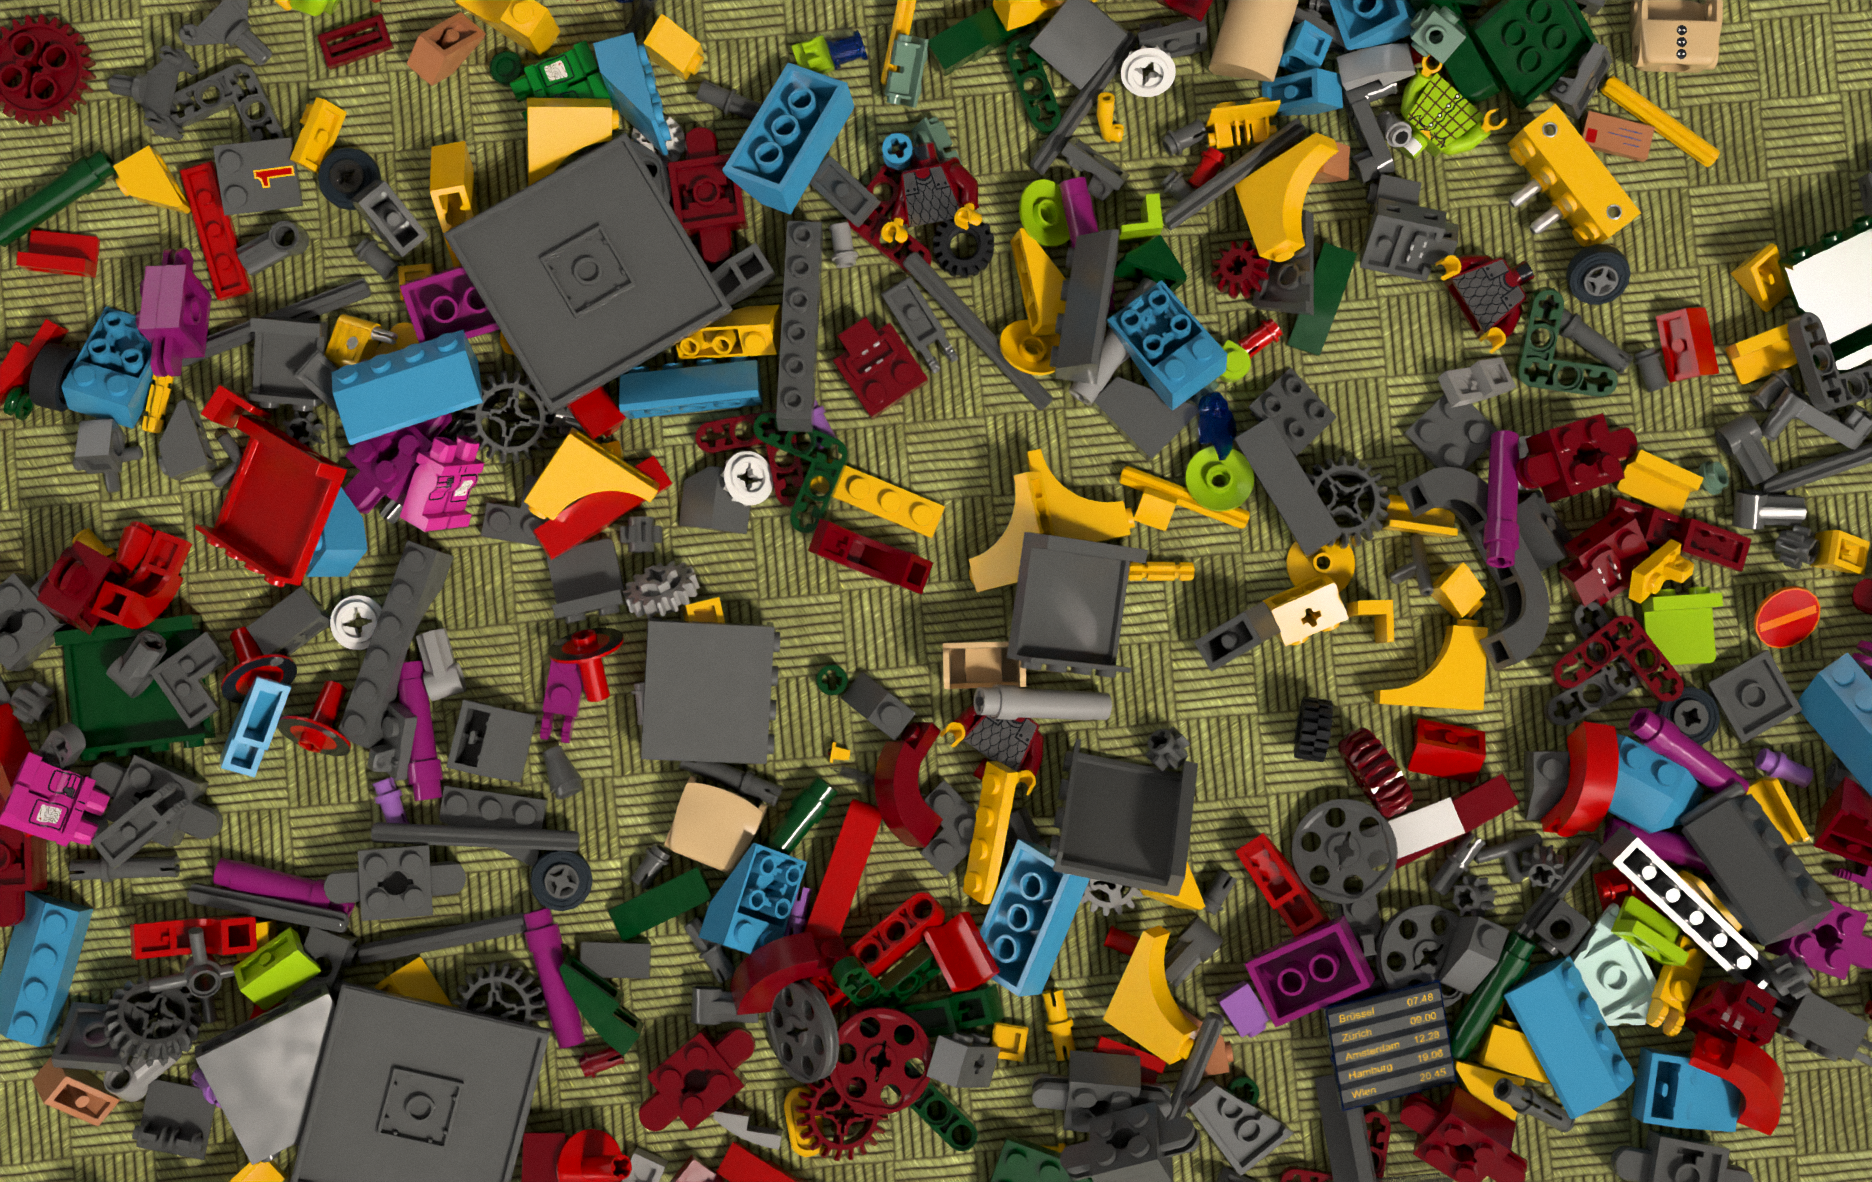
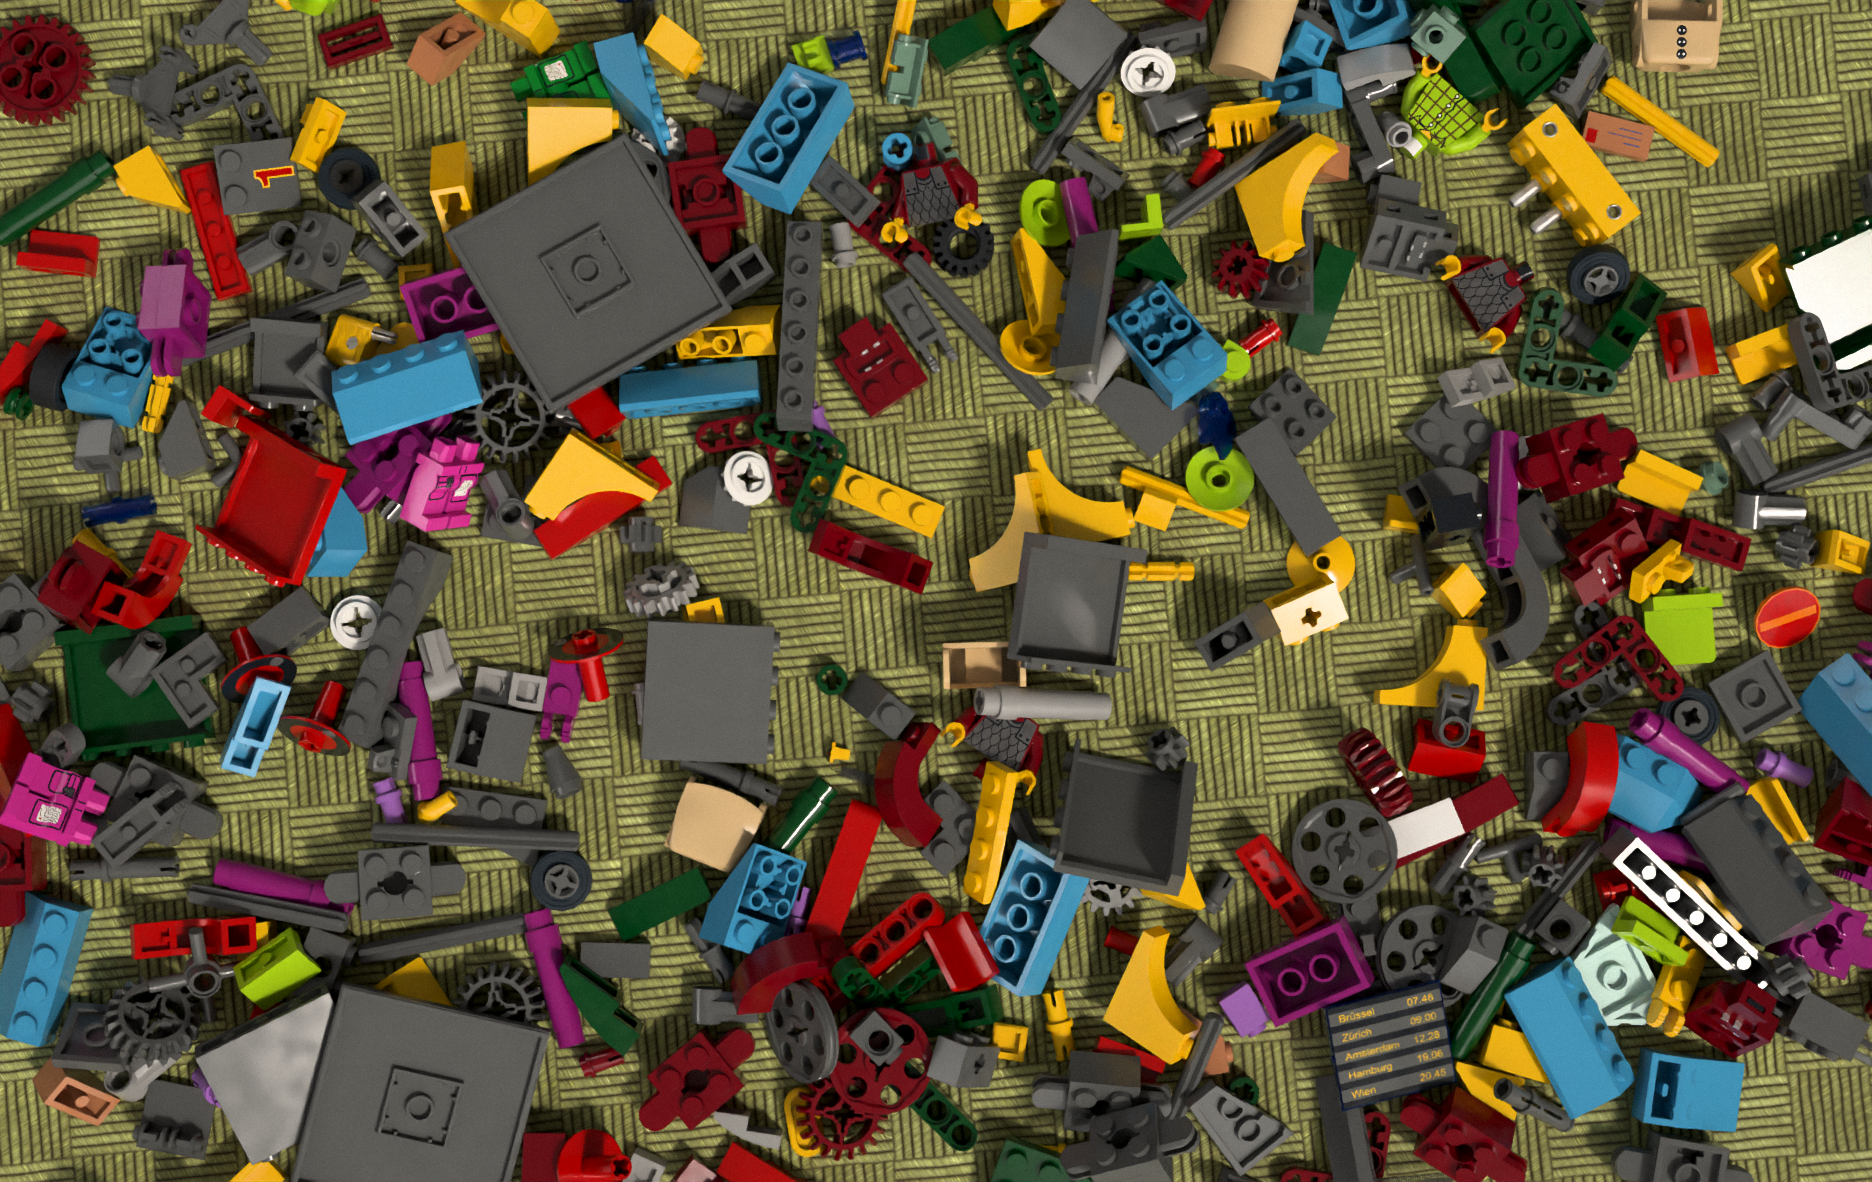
(119, 510): none -> clear blue pin
(133, 545): red cone -> none
(320, 251): none -> dark grey brick
(431, 811): none -> yellow arm
(506, 67): dark green tile -> none
(507, 504): none -> dark grey piece
(509, 688): none -> light grey slope
(587, 581): dark grey bracket -> none
(651, 866): dark grey pin -> none
(865, 1027): none -> dark grey brick
(1168, 112): none -> dark grey piece
(1313, 729): black tyre -> none
(1351, 512): dark grey gear -> none
(1383, 617): yellow panel -> none
(1448, 521): none -> black brick
(1454, 709): none -> dark grey piece
(1627, 323): none -> dark green slope
(1651, 369): dark grey pin -> none
(1750, 1071): red arch -> none

